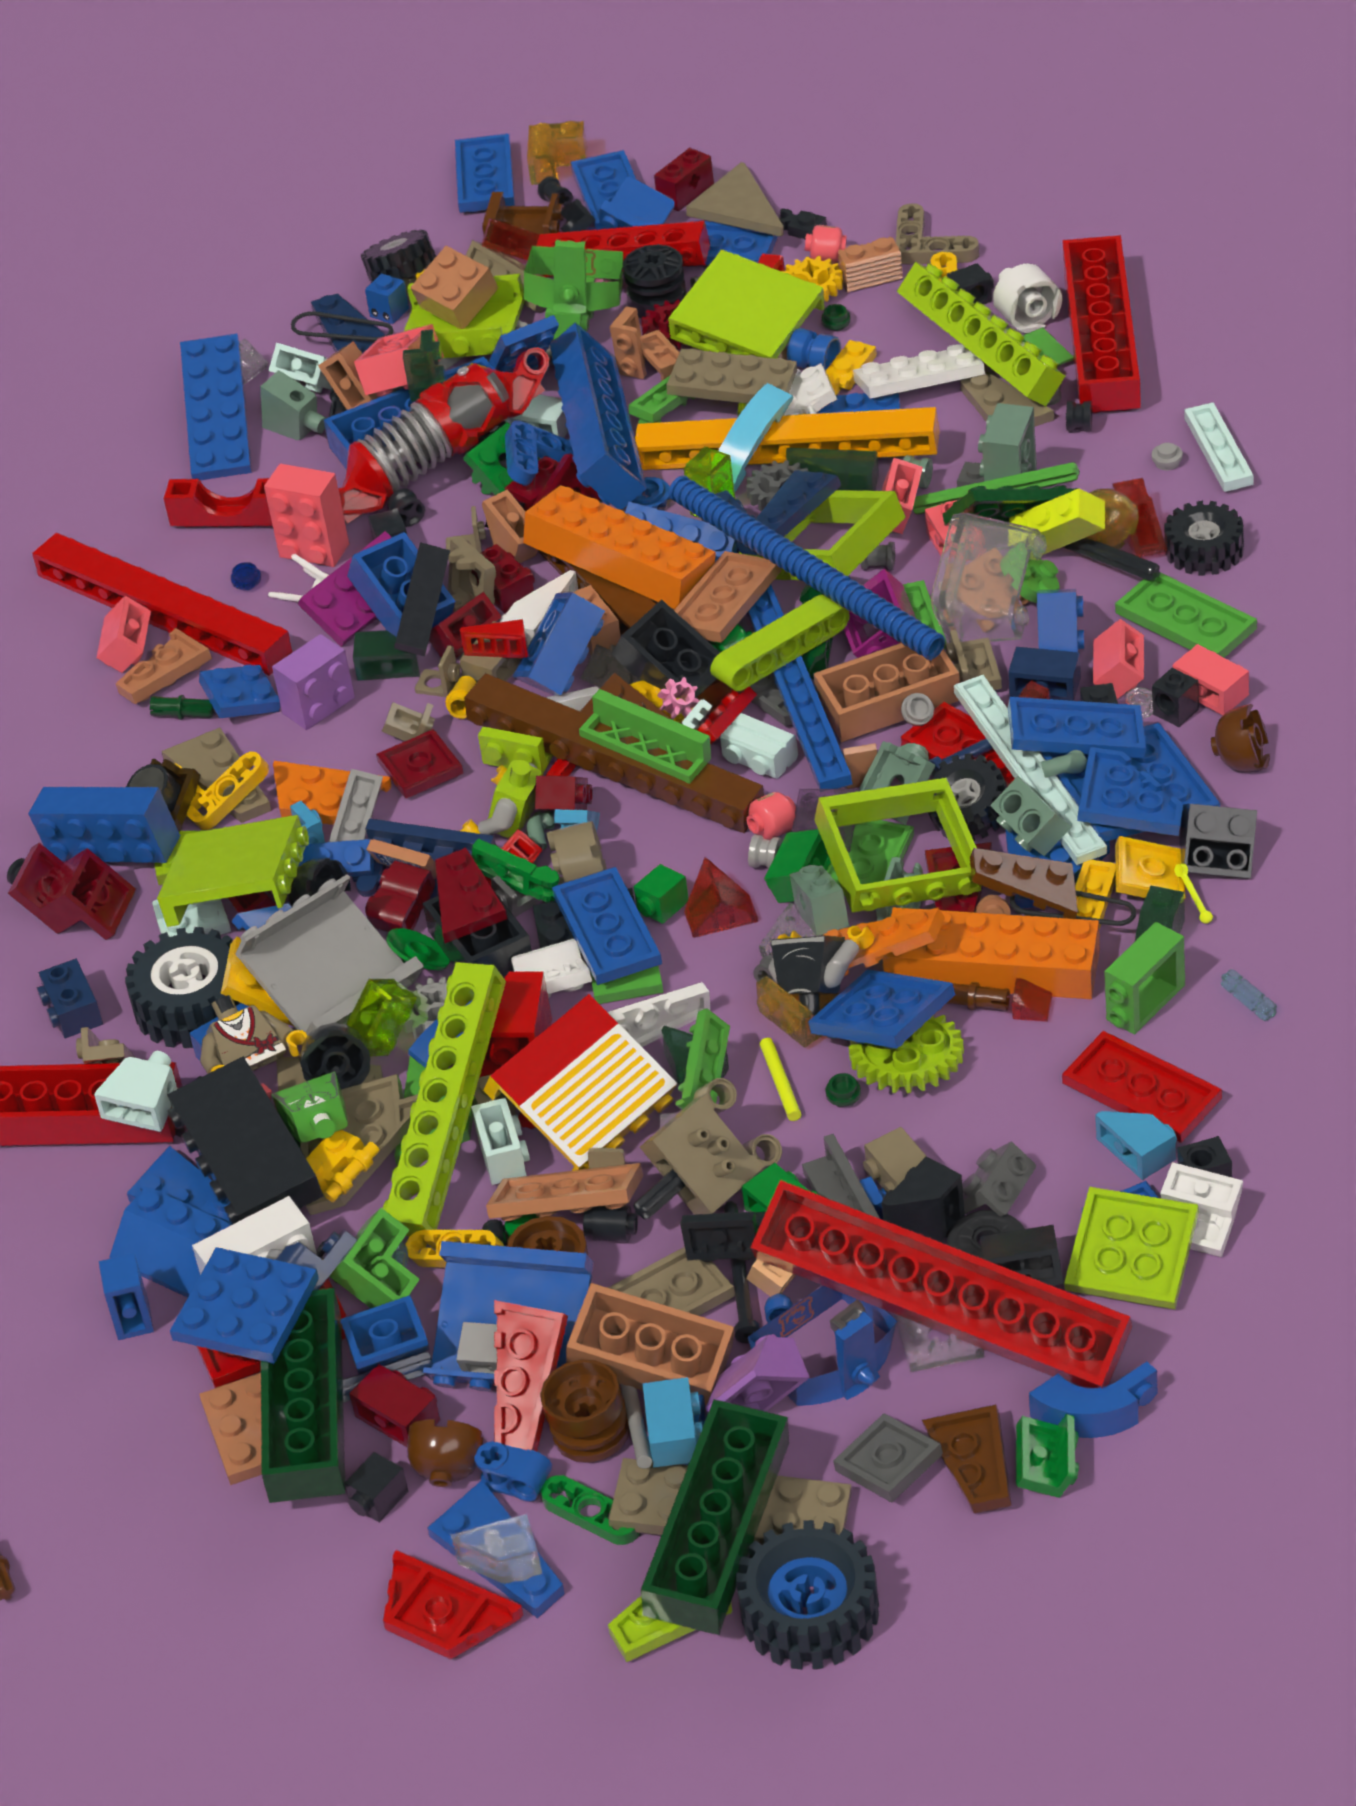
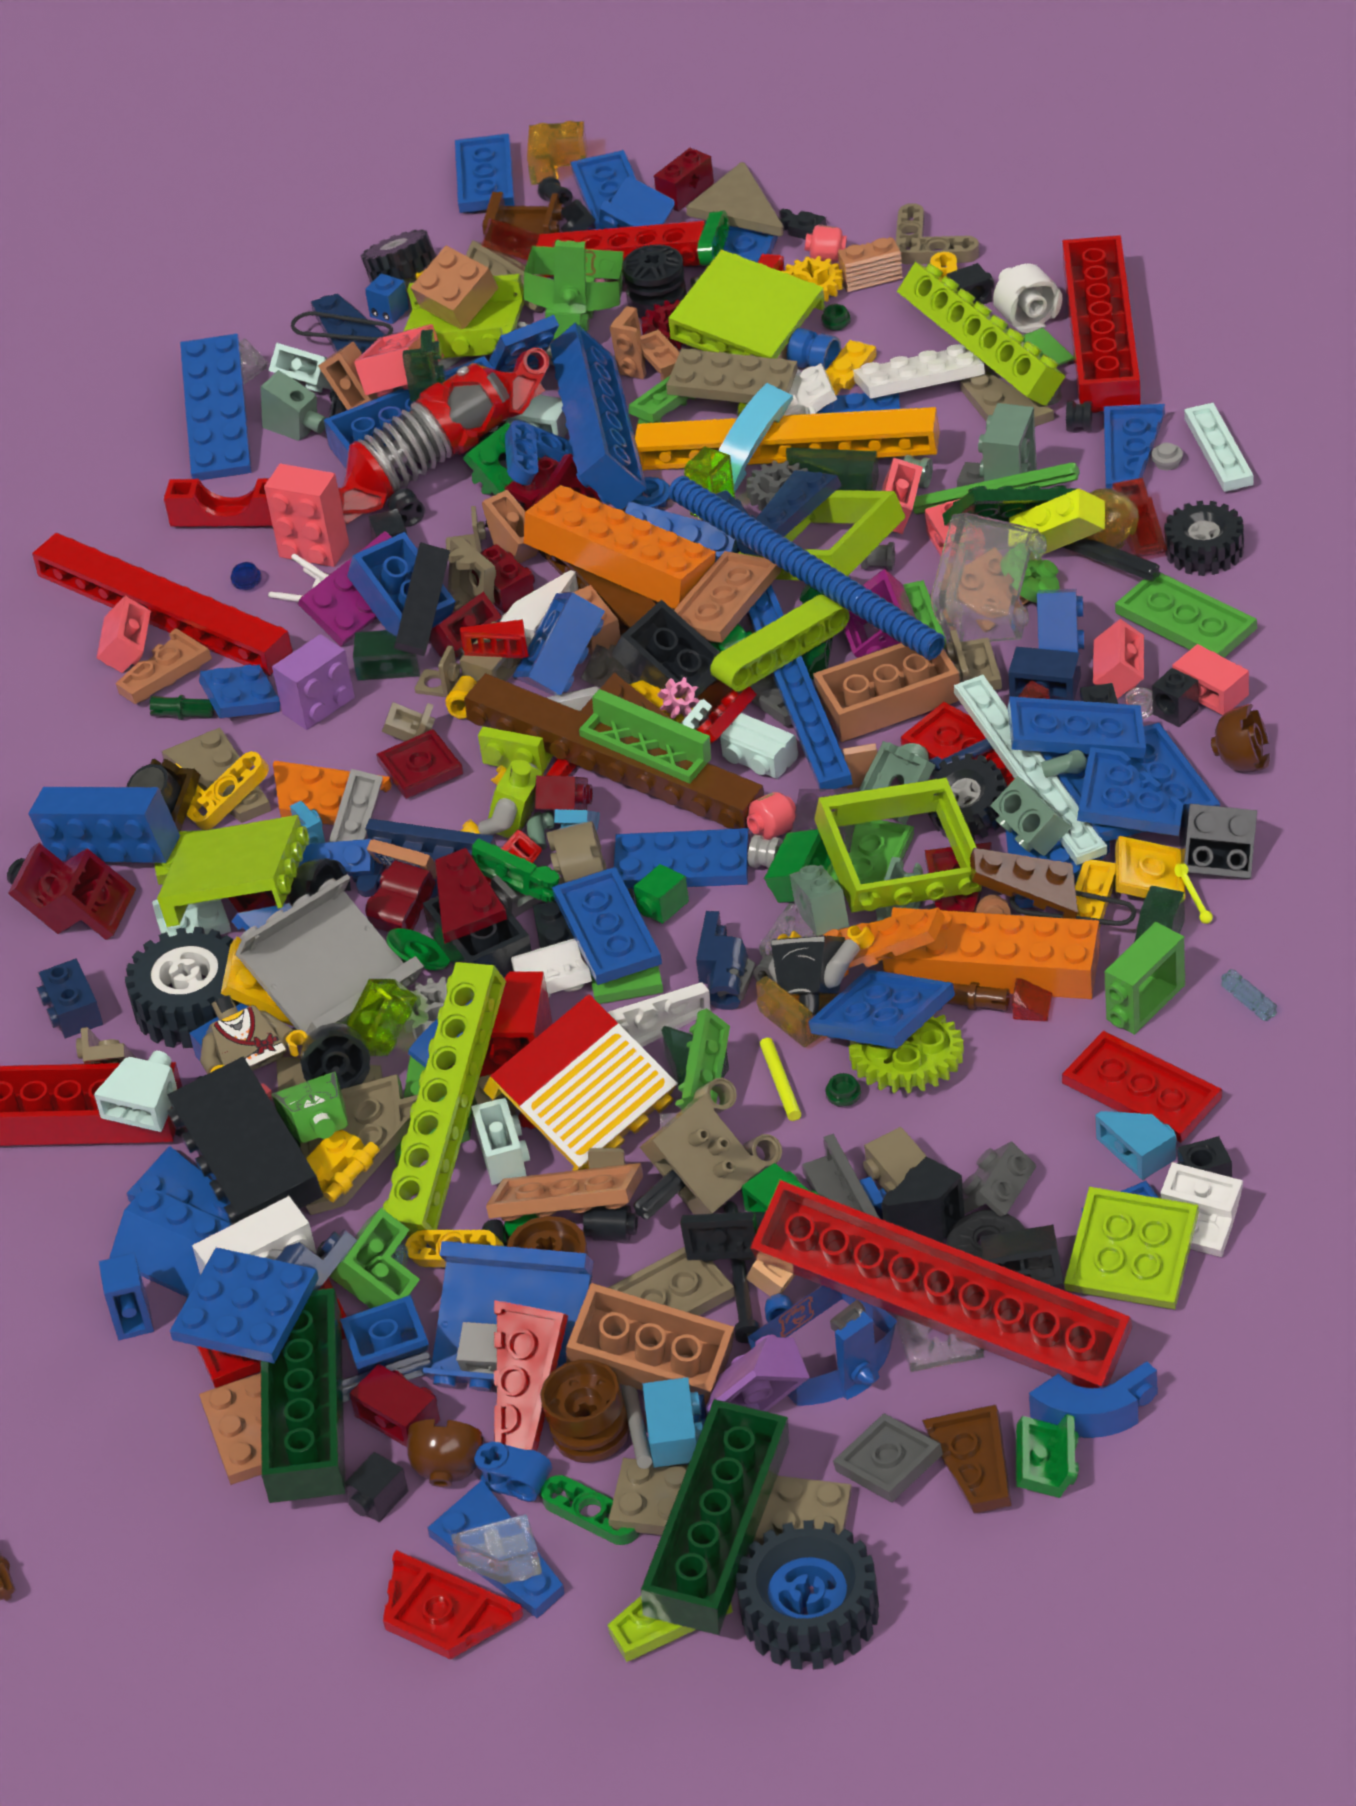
(700, 855): none -> blue plate
(713, 237): none -> green beam
(717, 903): clear red slope -> none
(723, 964): none -> dark blue plate
(917, 709): light grey plate -> none
(1129, 439): none -> blue wing

